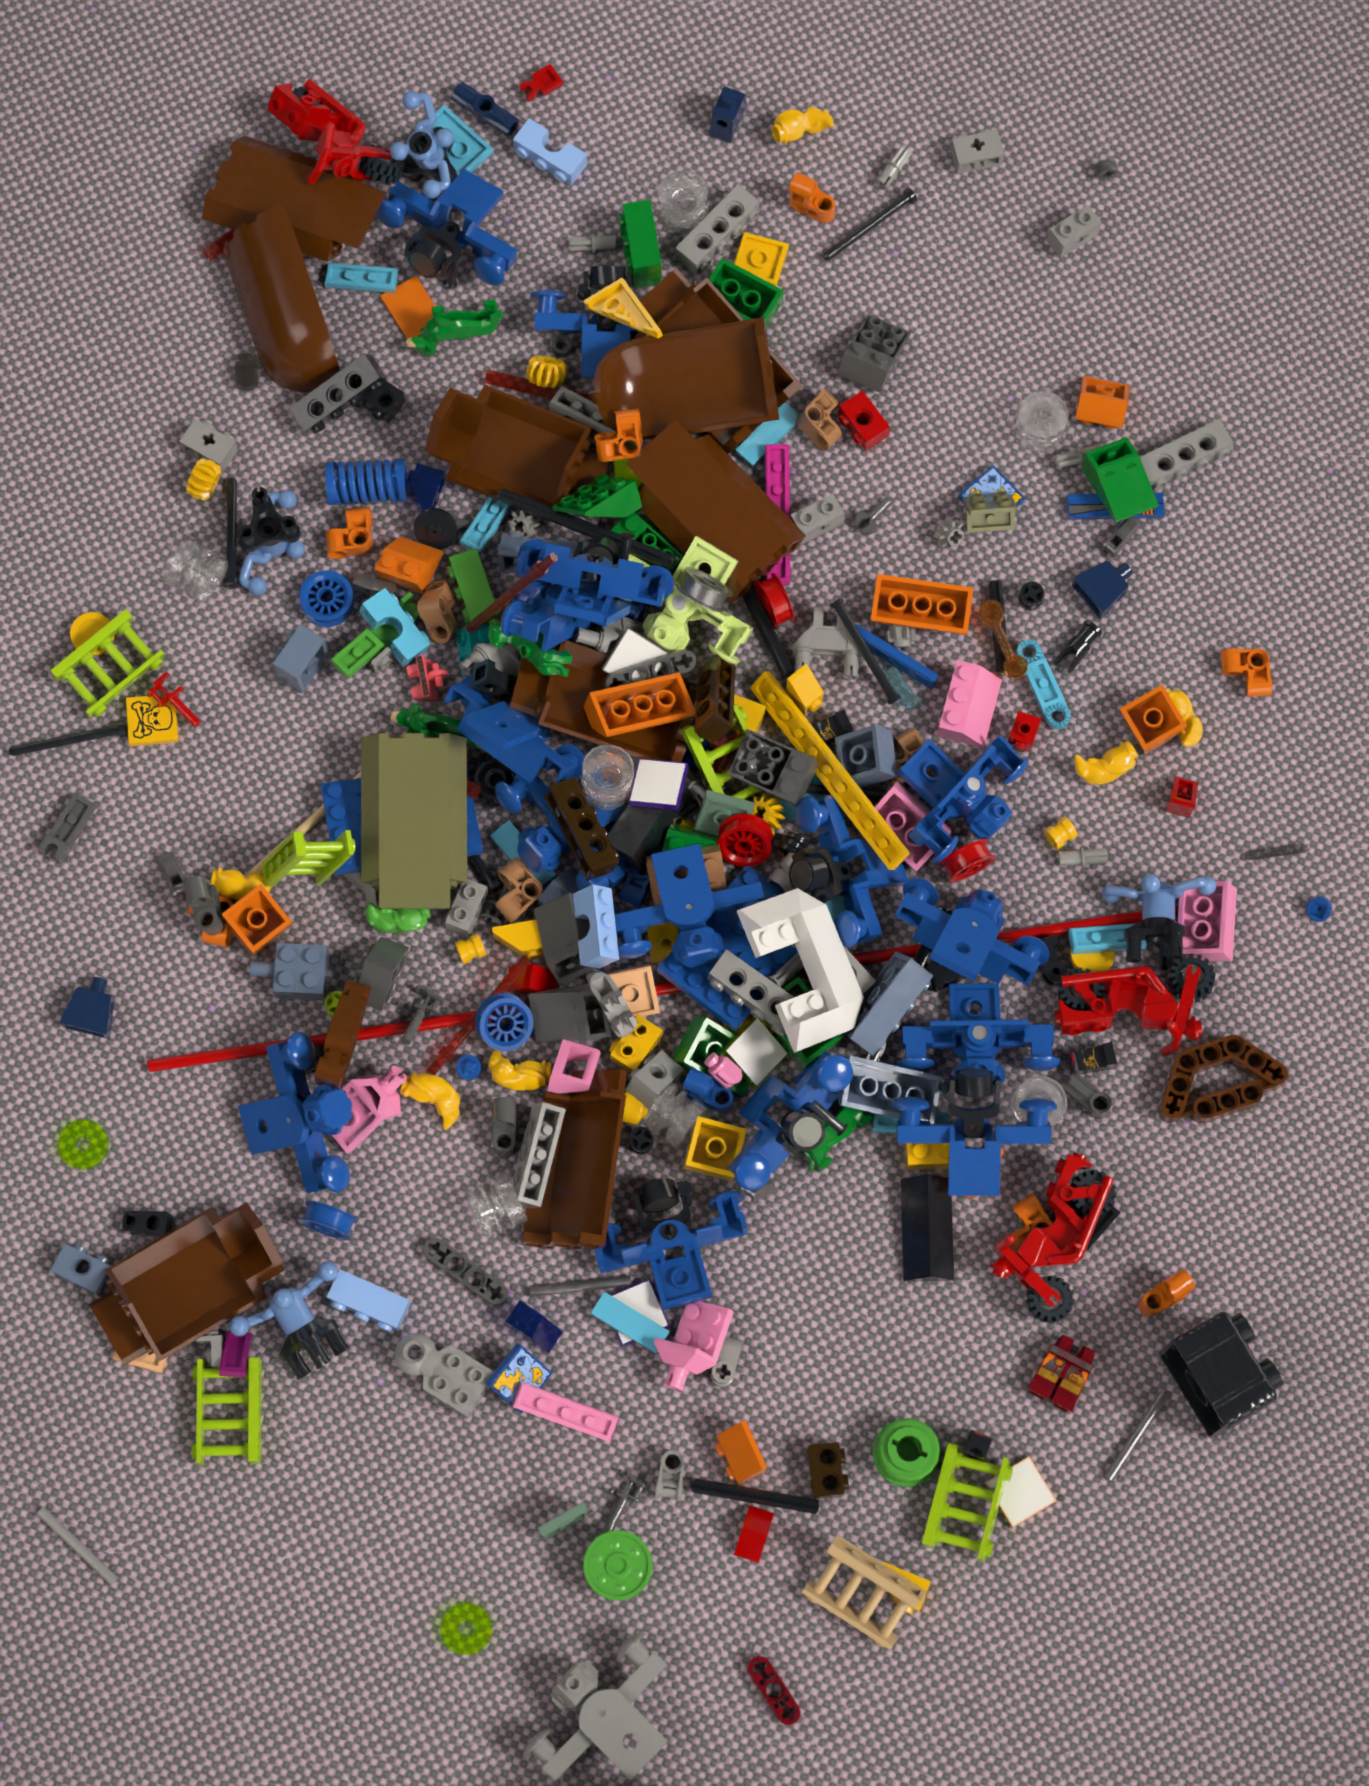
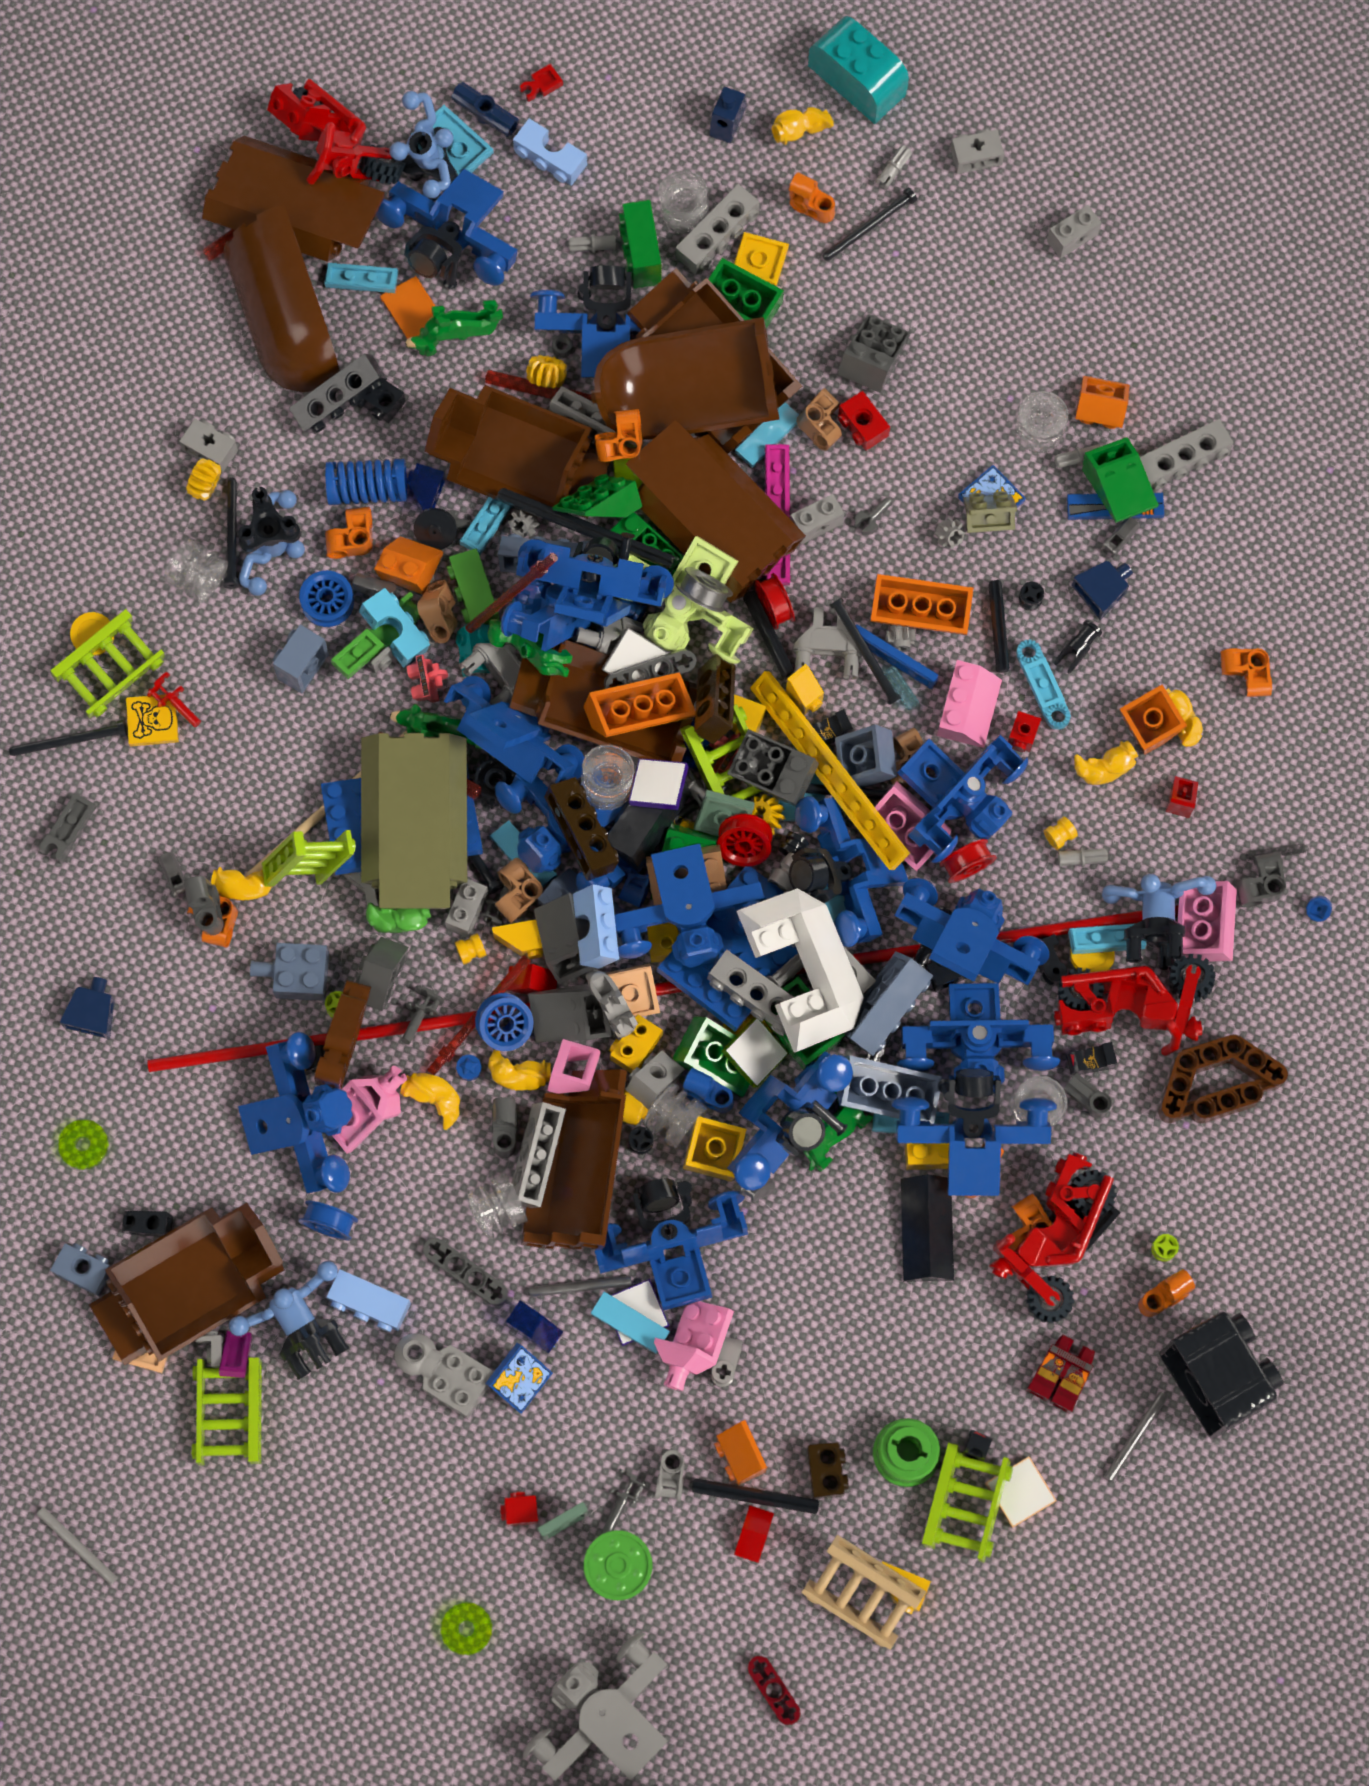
(246, 372): clear smoke arm -> none
(256, 920): orange slope -> none
(492, 681): black leg -> none
(520, 1509): none -> red brick
(565, 1411): bright pink tile -> none
(623, 306): yellow wing -> none
(723, 1070): bright pink arm -> none
(859, 68): none -> teal brick
(1015, 666): clear orange piece -> none
(1107, 169): dark grey bush -> none
(1169, 1246): none -> lime wheel
(1254, 890): none -> dark grey piece

